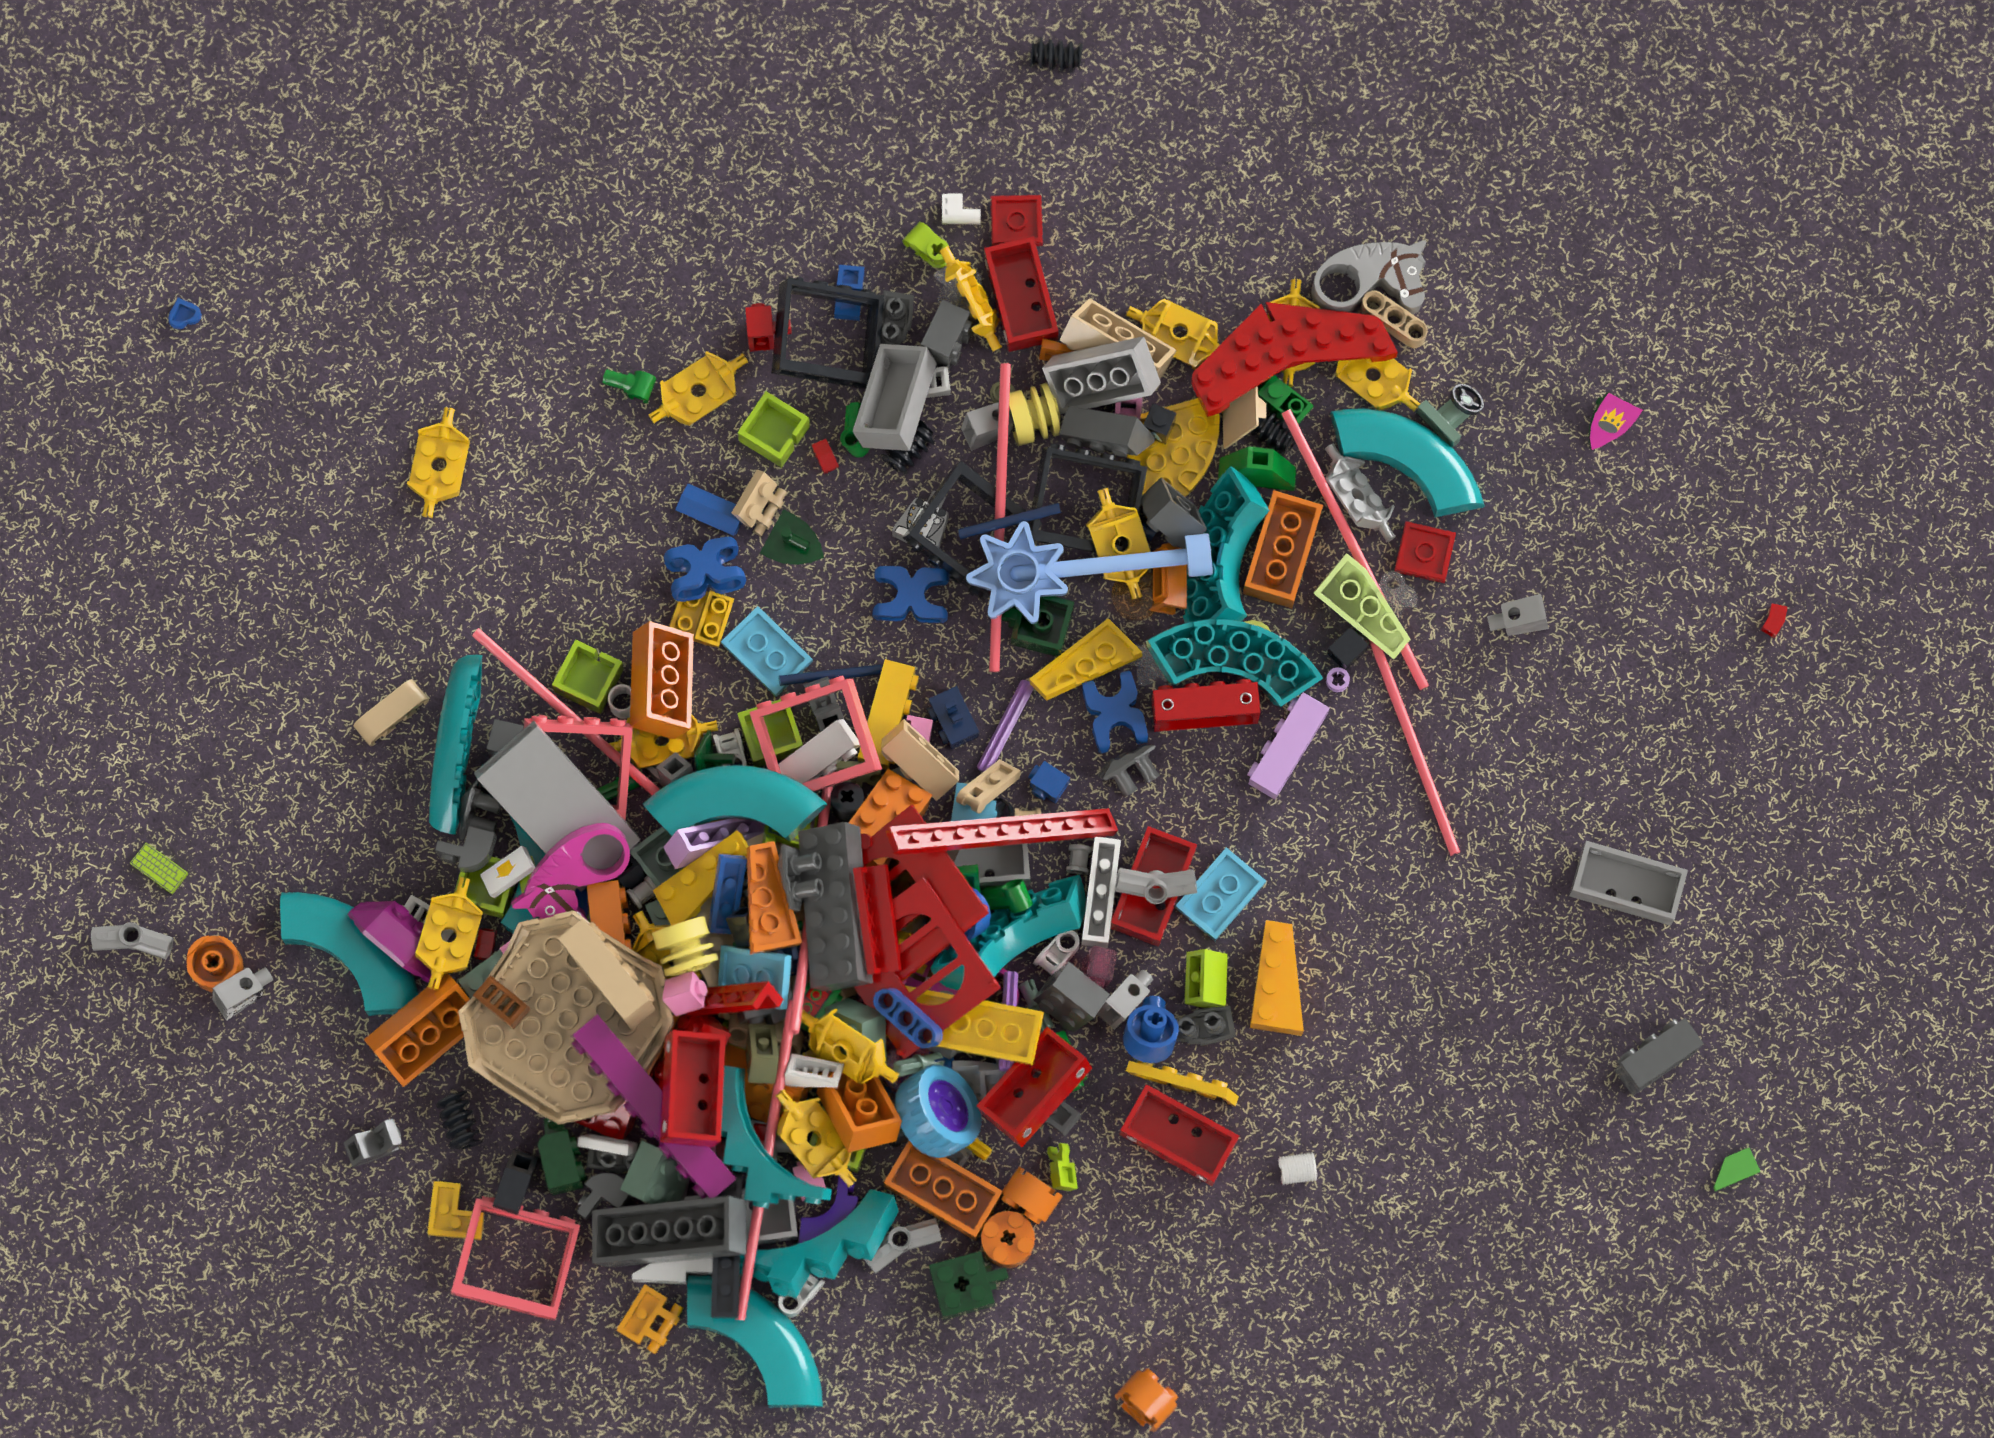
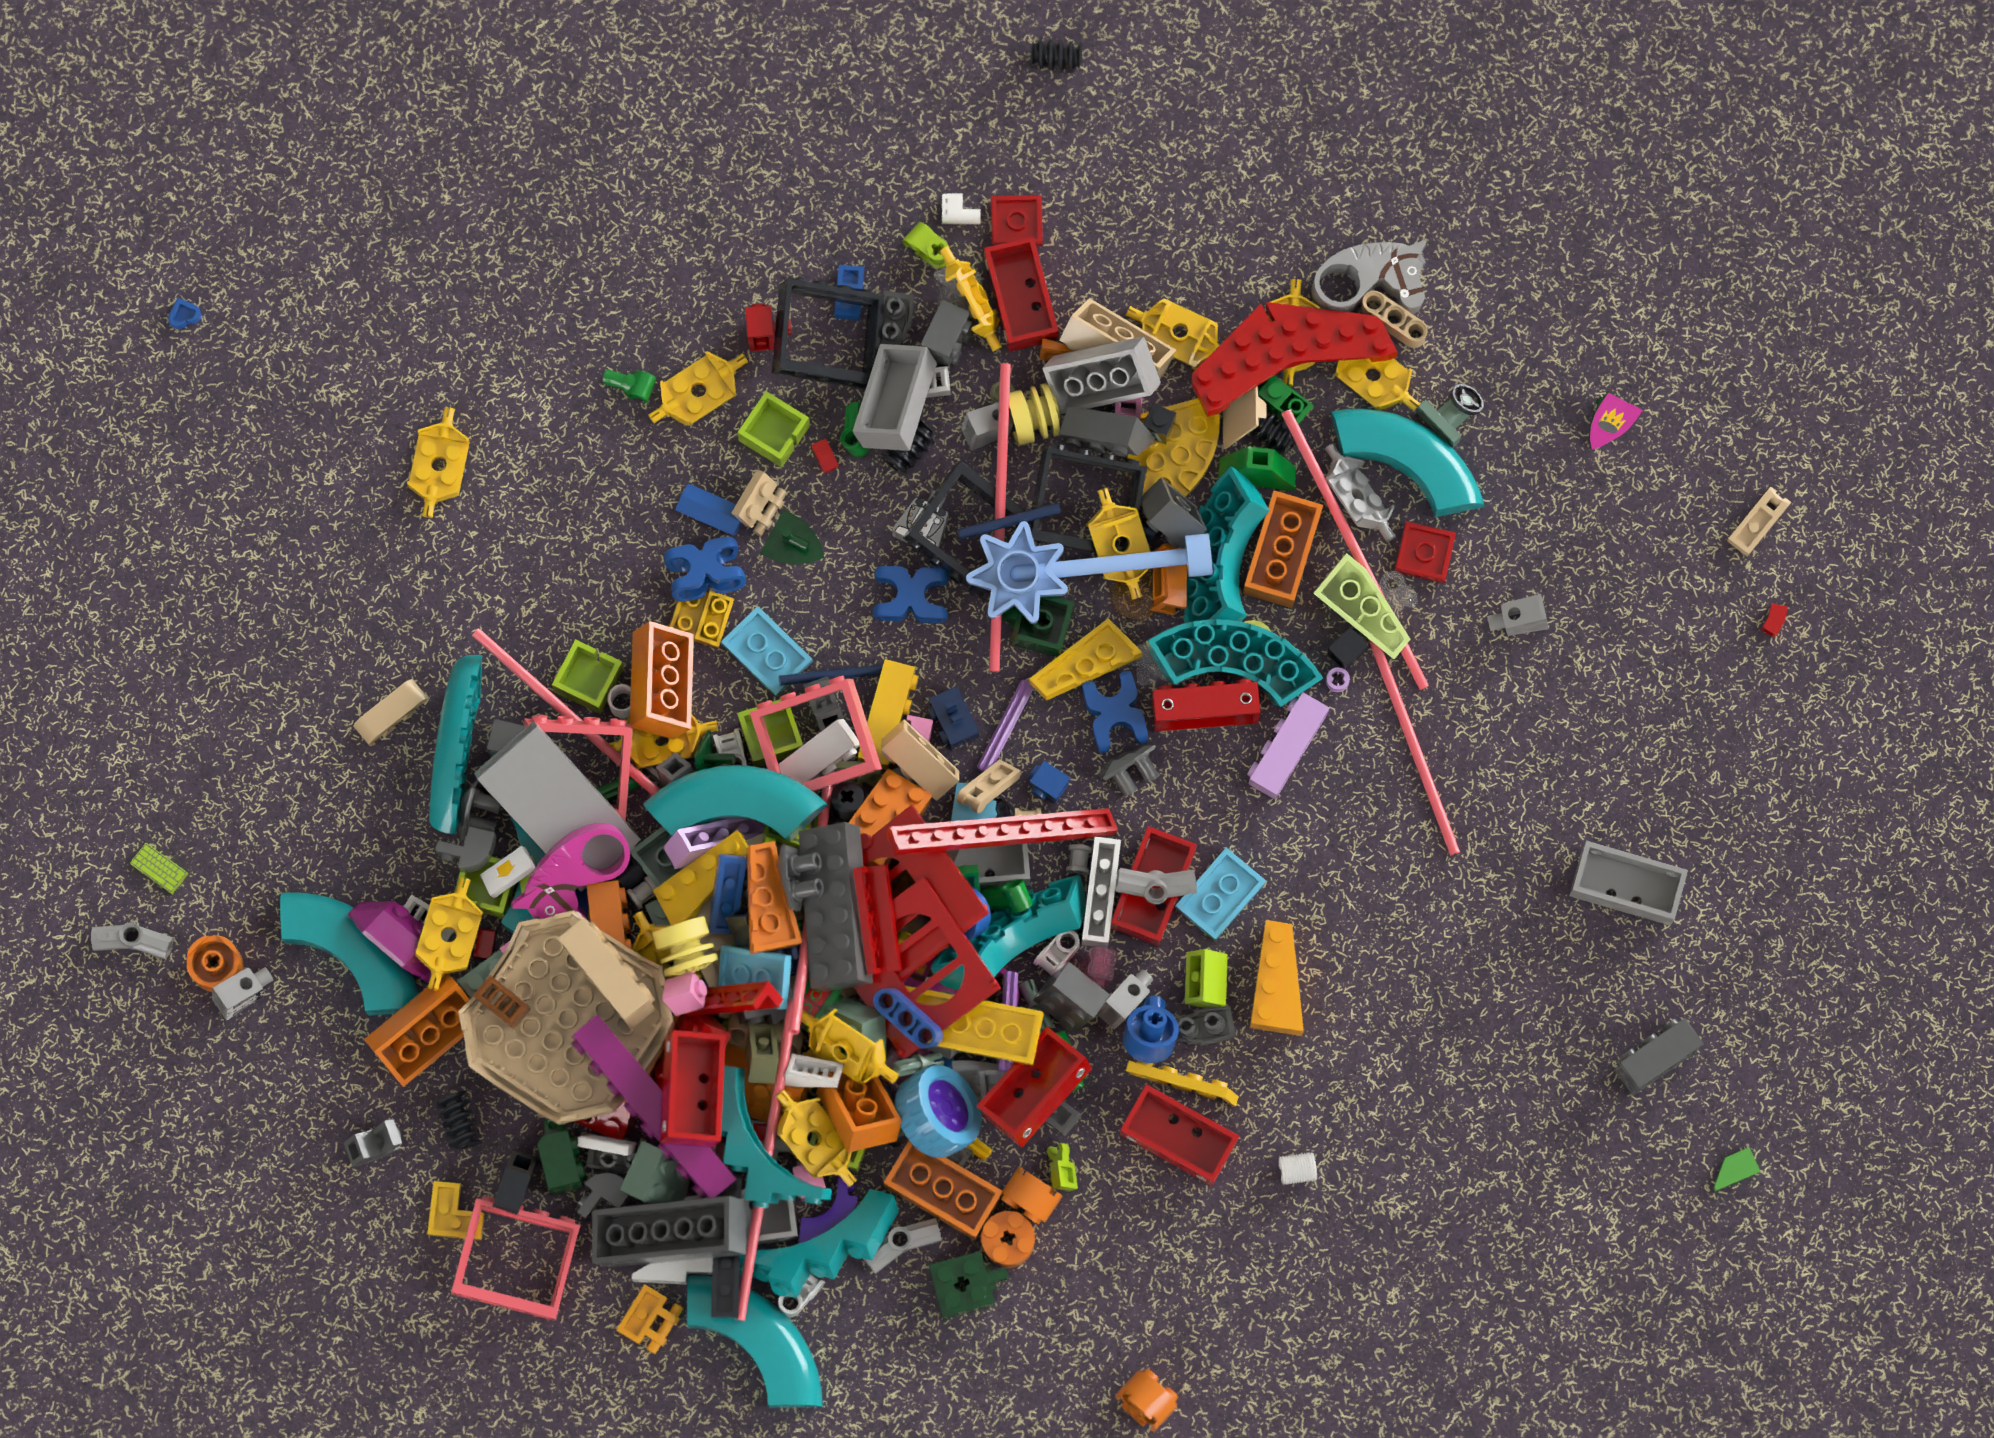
(1758, 522): none -> tan plate

